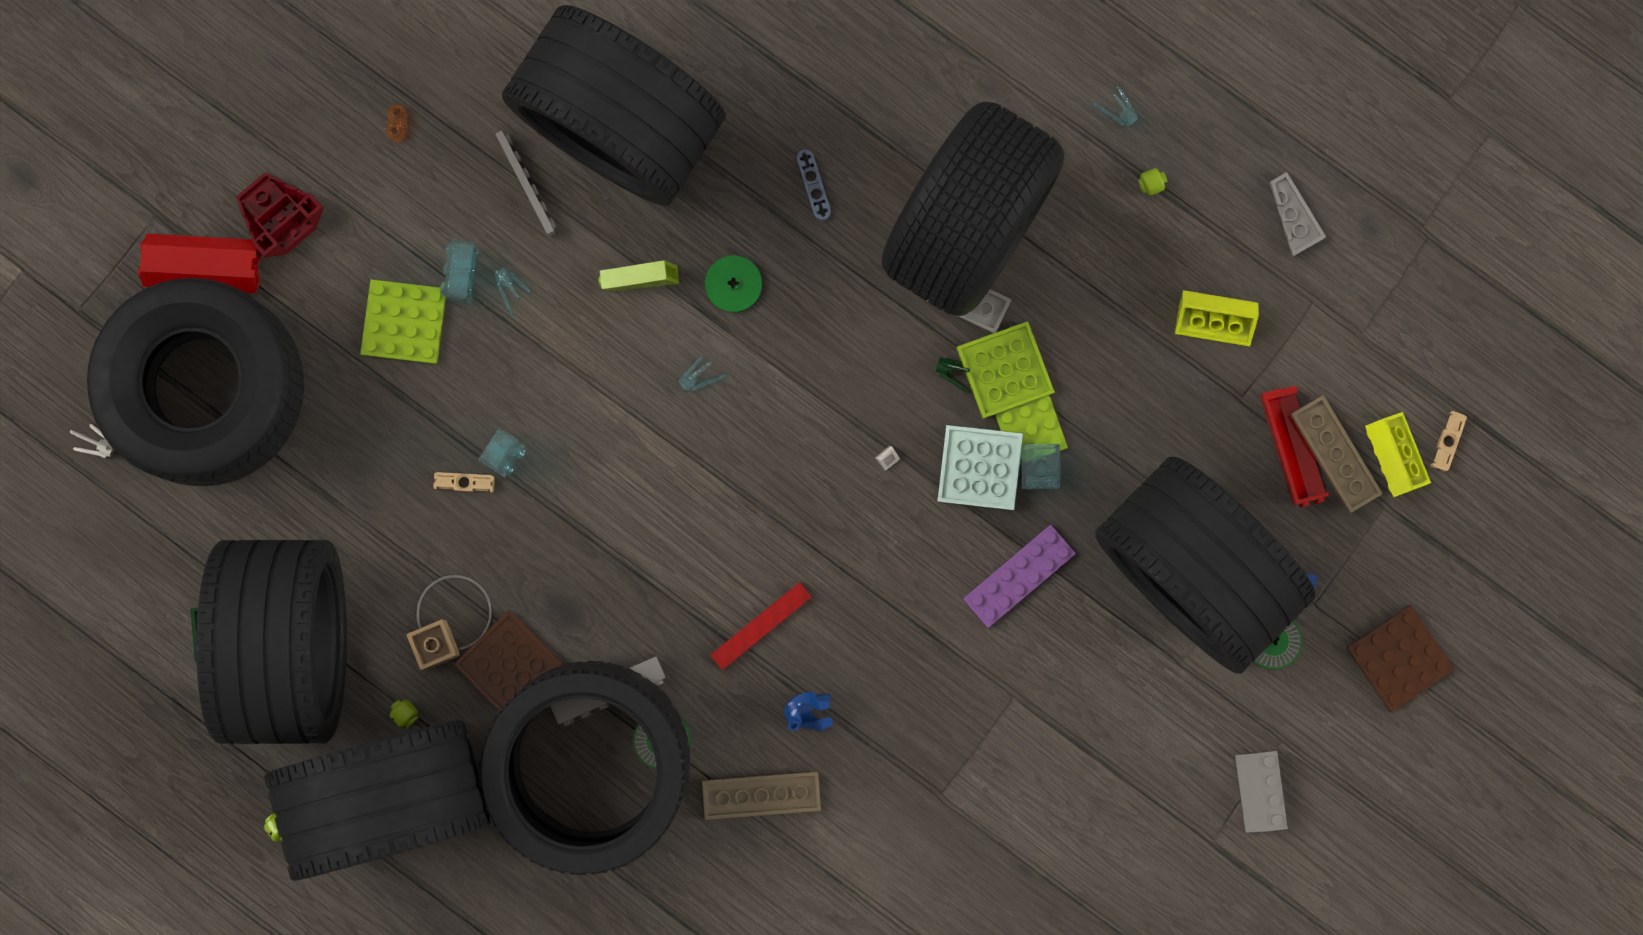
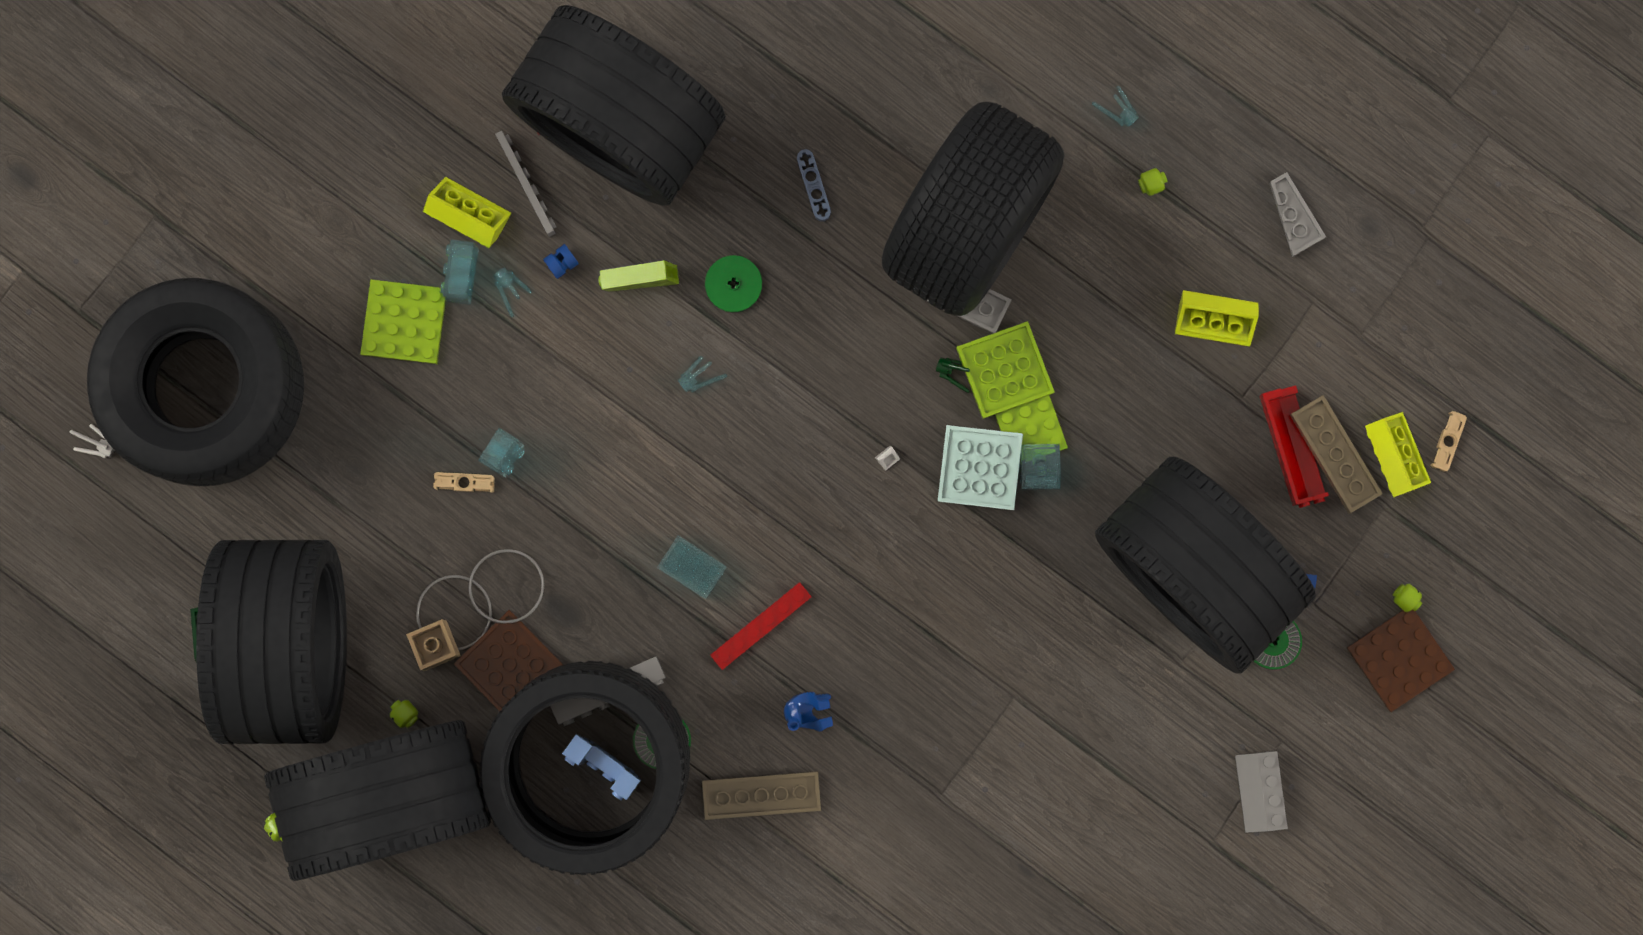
(210, 258): red panel -> none
(278, 215): dark red wedge -> none
(396, 122): clear orange plate -> none
(466, 212): none -> neon yellow slope
(501, 551): none -> light grey piece
(559, 268): none -> blue wheel
(582, 750): none -> light blue wedge
(692, 567): none -> clear light blue brick
(1019, 576): medium lavender plate -> none
(1407, 597): none -> lime head

